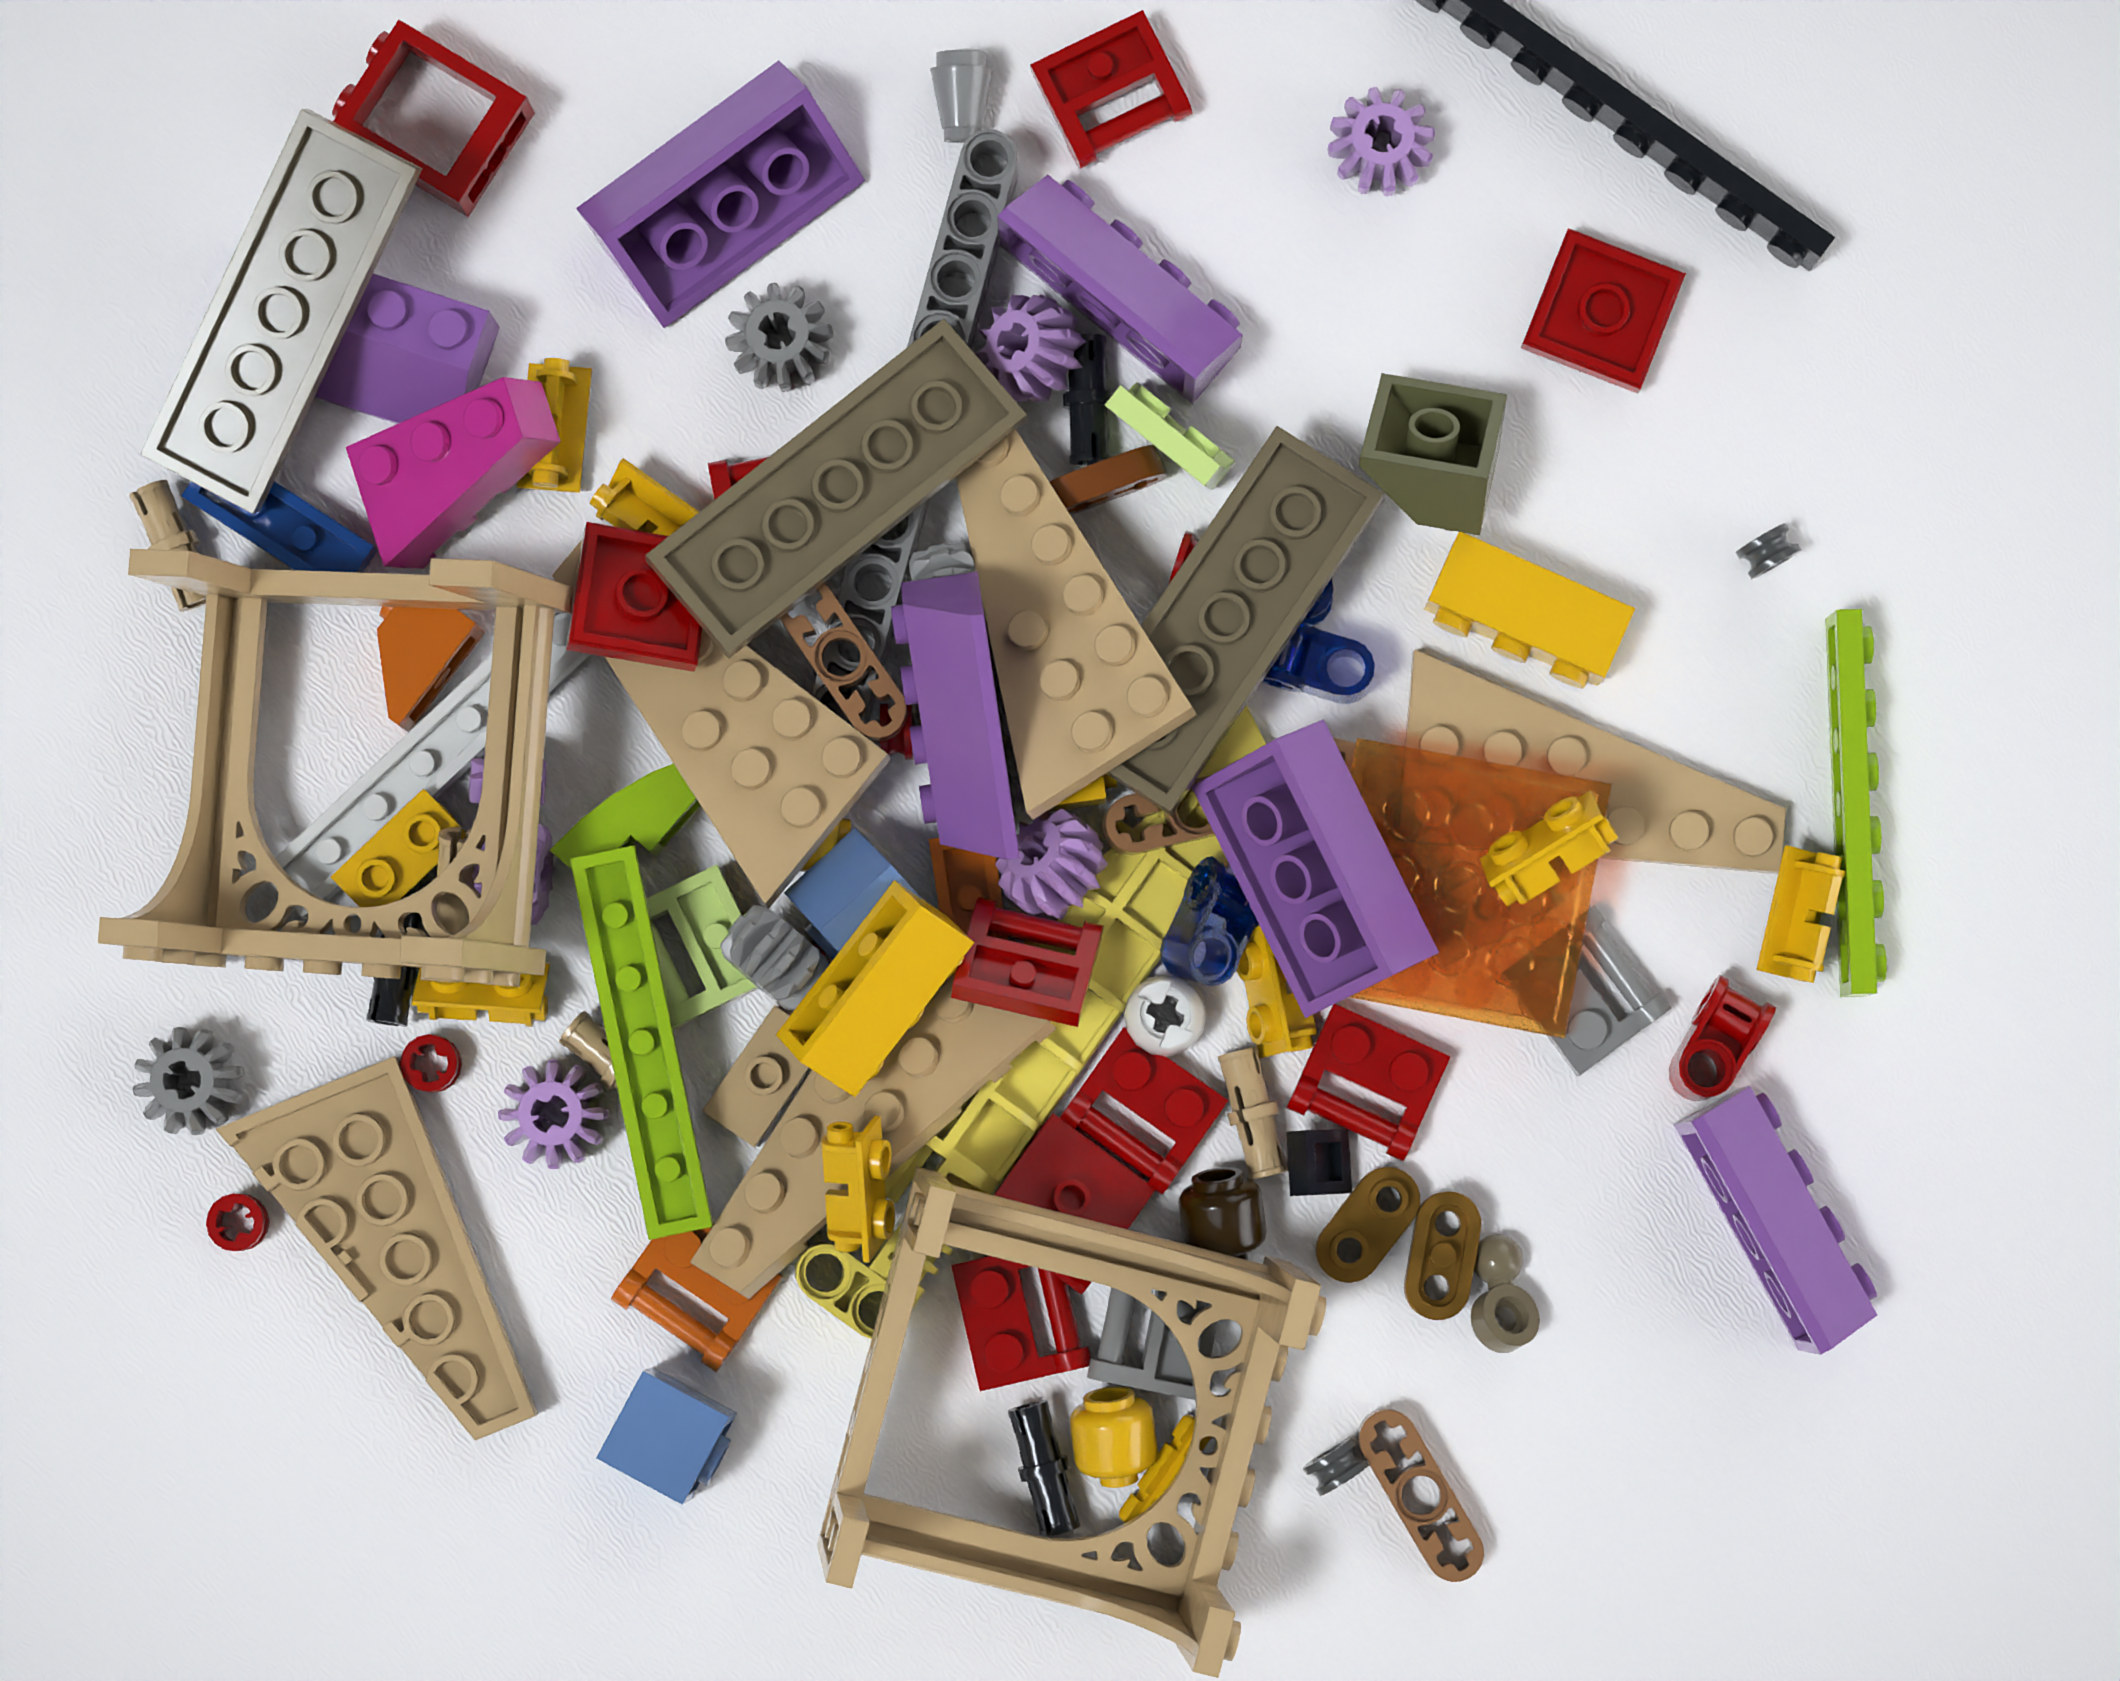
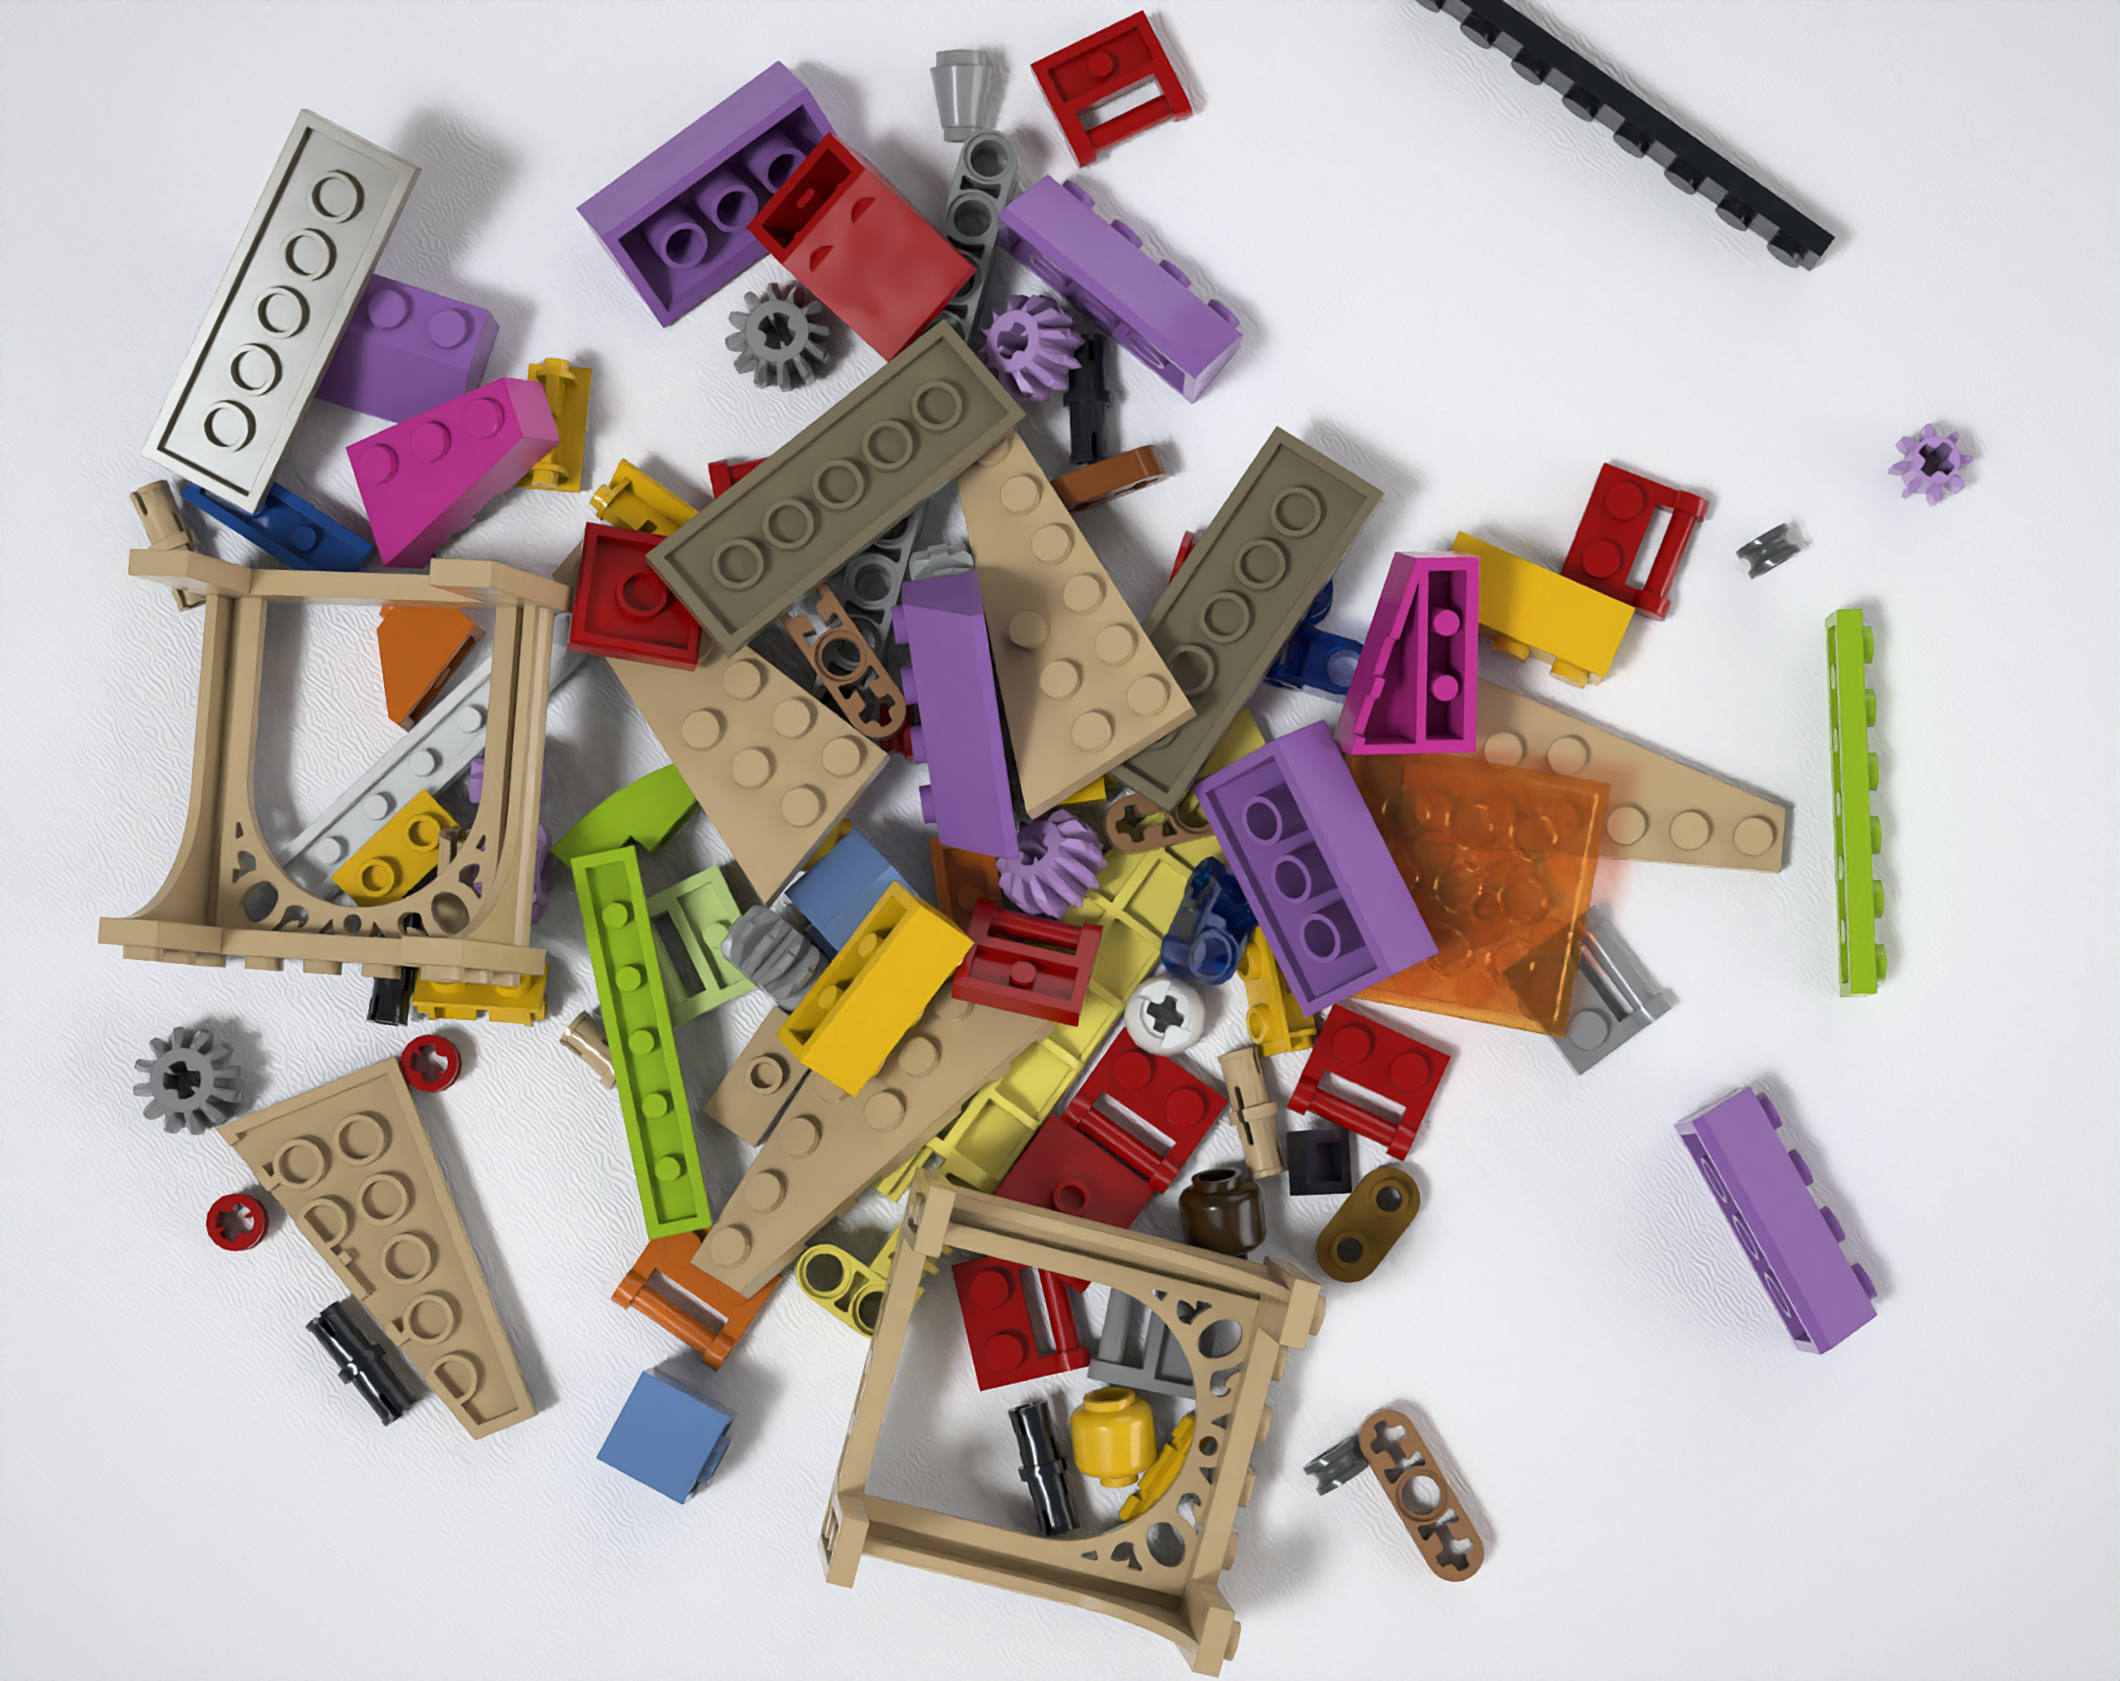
(361, 1363): none -> black pin
(486, 147): red window -> none
(556, 1136): lavender gear -> none
(861, 247): none -> red slope
(862, 1211): yellow hinge -> none
(1185, 447): yellowish green plate -> none
(1401, 154): lavender gear -> none
(1417, 661): none -> dark pink wedge
(1434, 449): olive slope -> none
(1441, 1255): pearl gold plate -> none
(1498, 1264): dark tan plate -> none
(1520, 861): yellow hinge -> none
(1603, 311): red plate -> none
(1613, 533): none -> red plate
(1726, 1031): red piece -> none
(1803, 891): yellow hinge -> none
(1914, 460): none -> lavender gear

